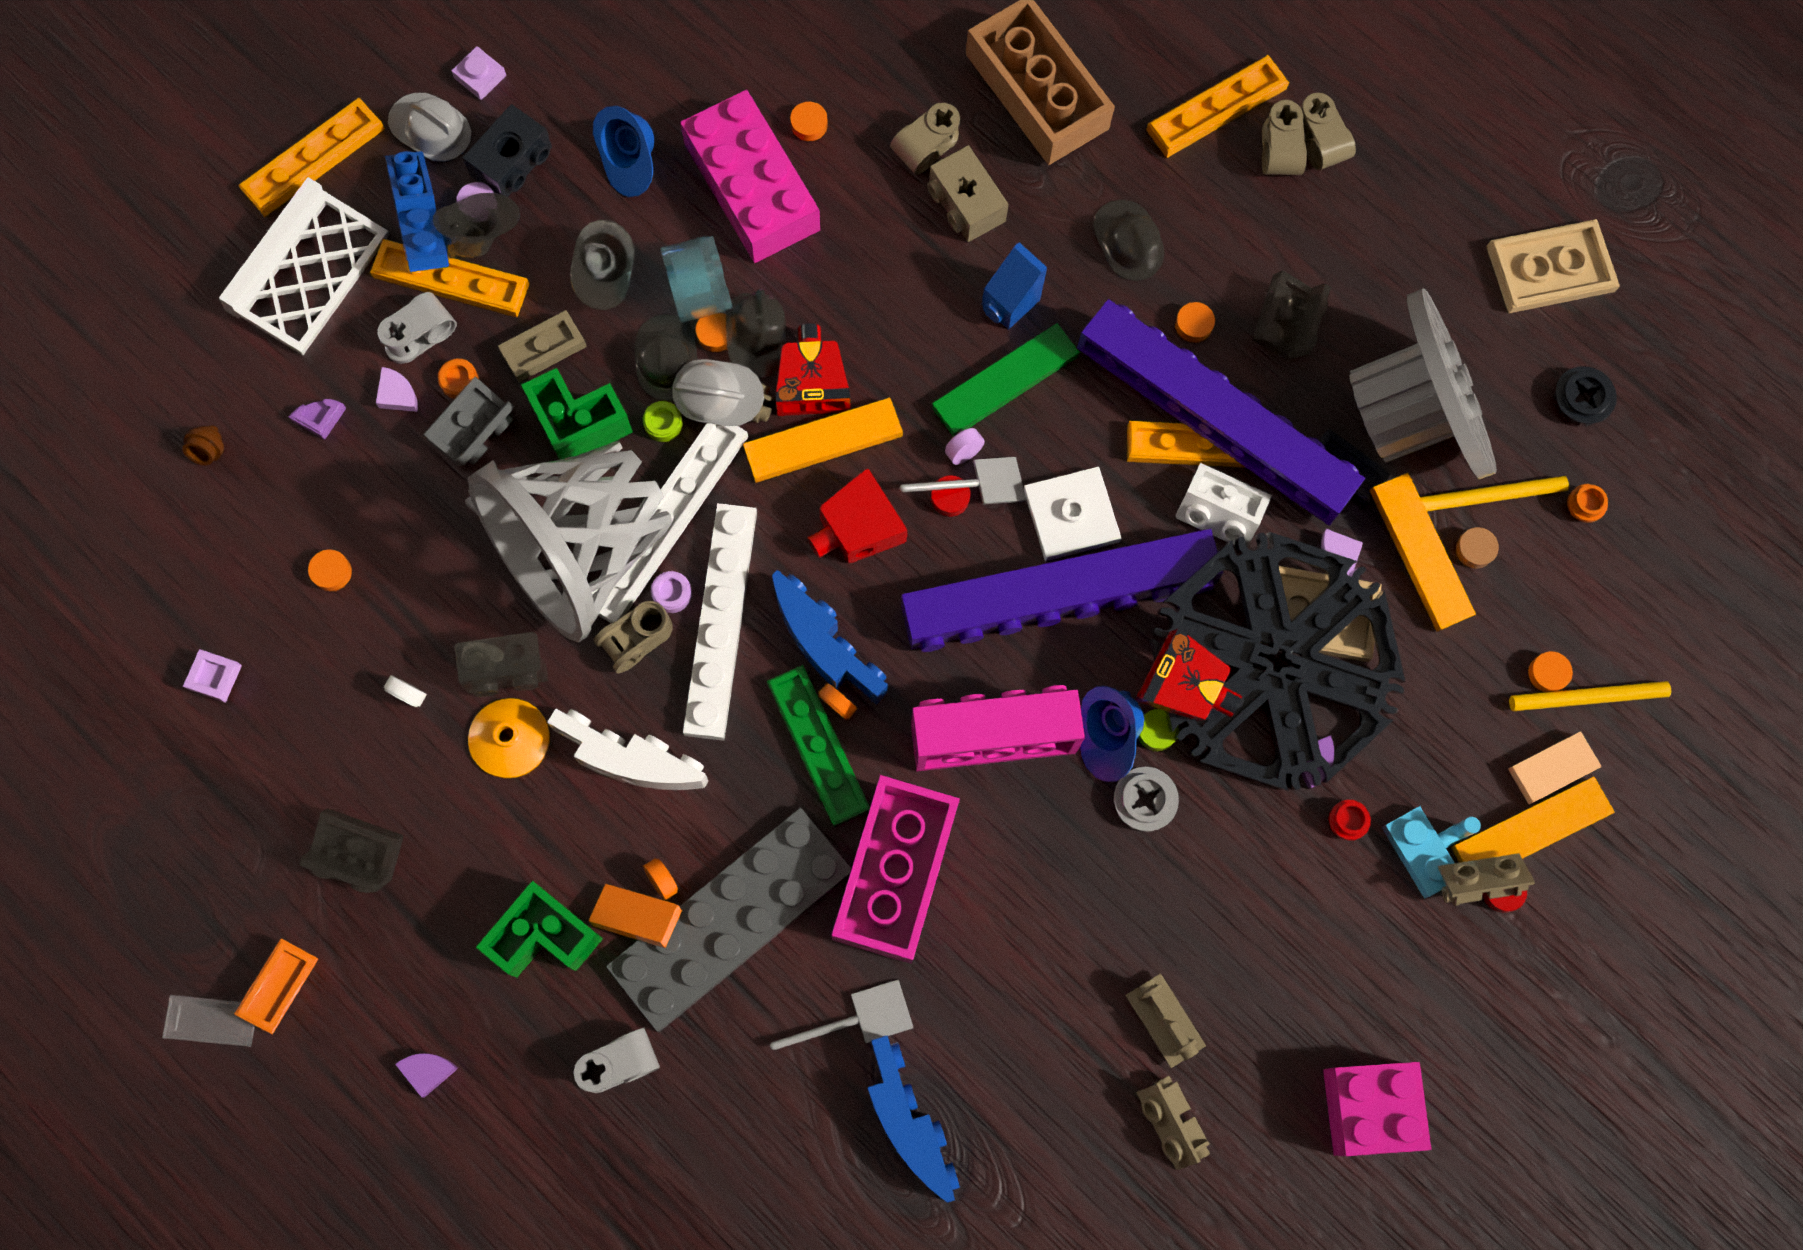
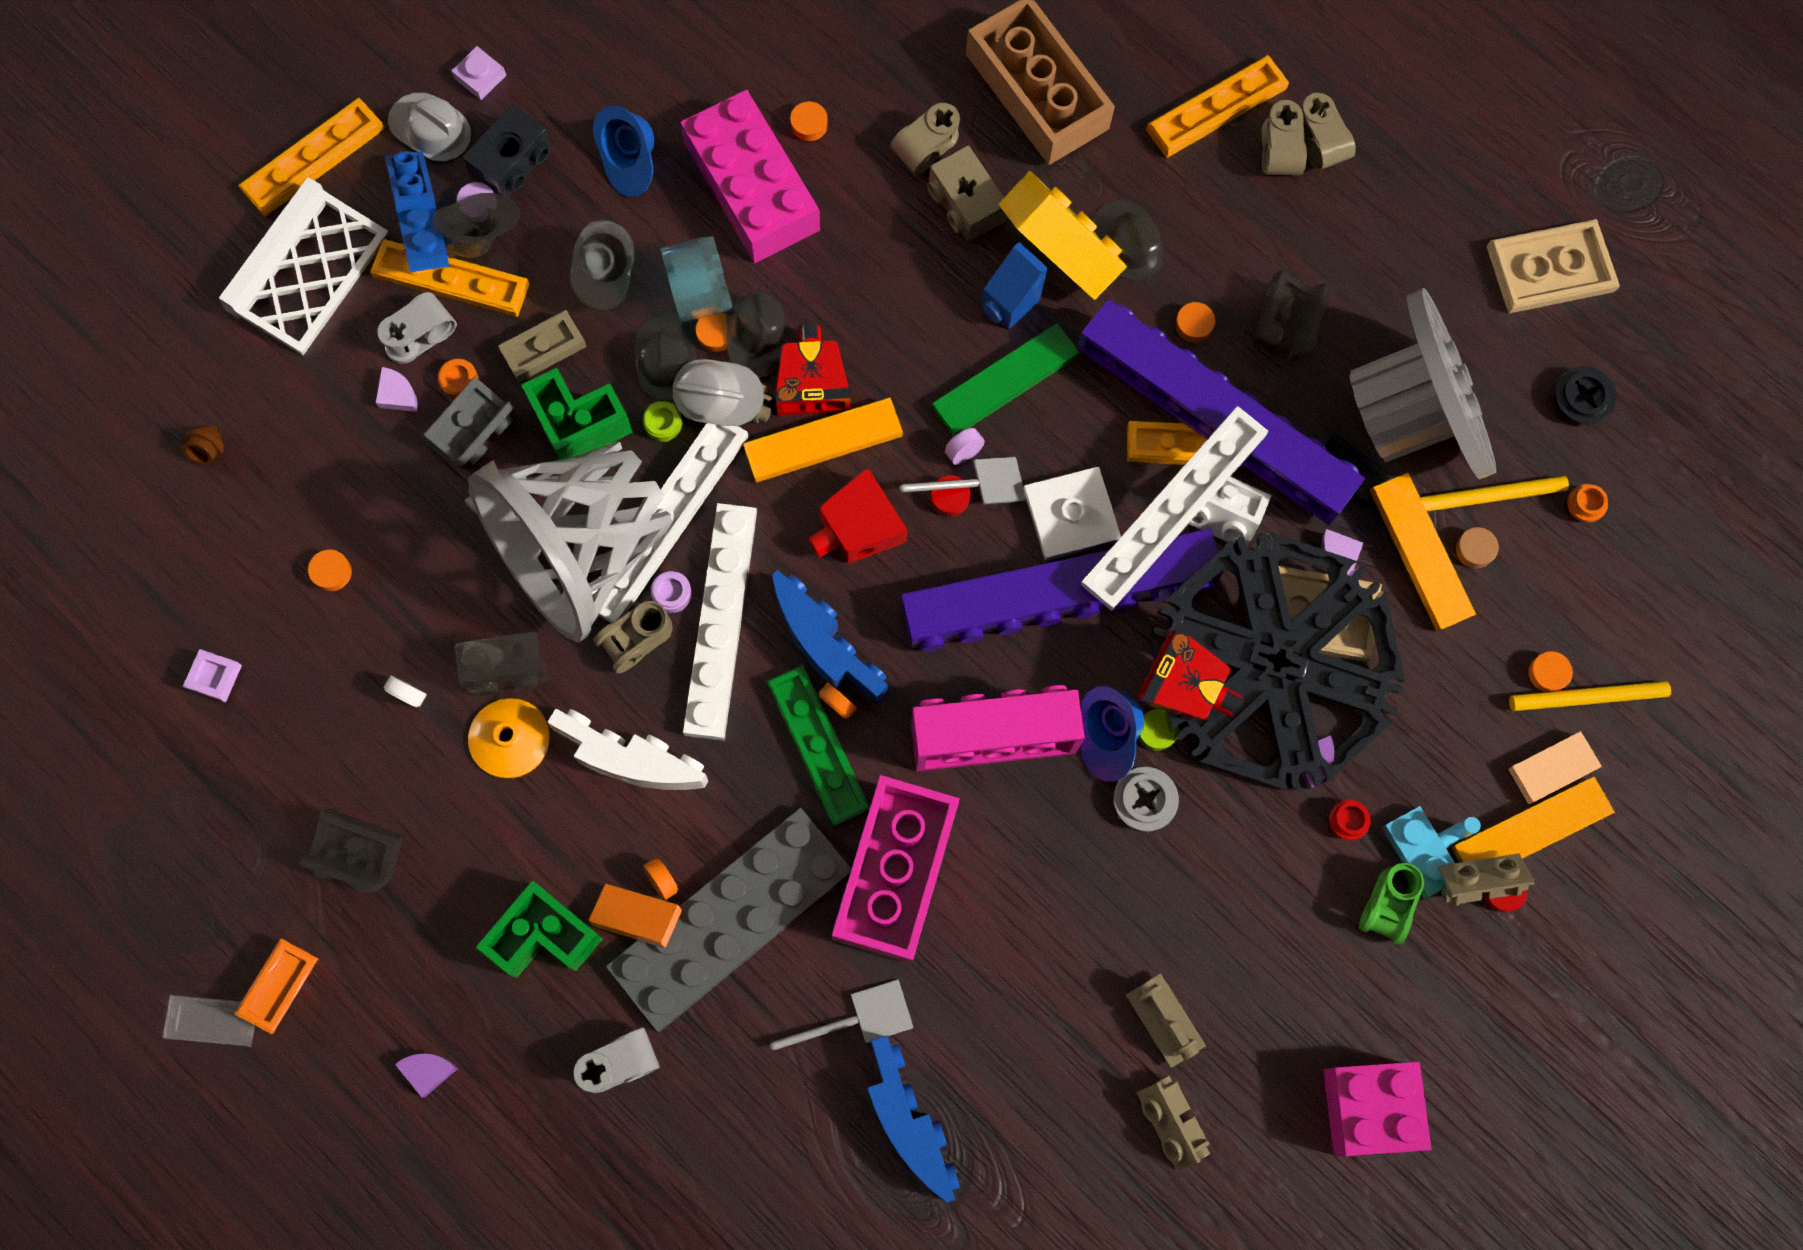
(318, 416): medium lavender tile -> none
(1062, 235): none -> yellow wedge
(1174, 508): none -> white plate
(1390, 911): none -> bright green piece

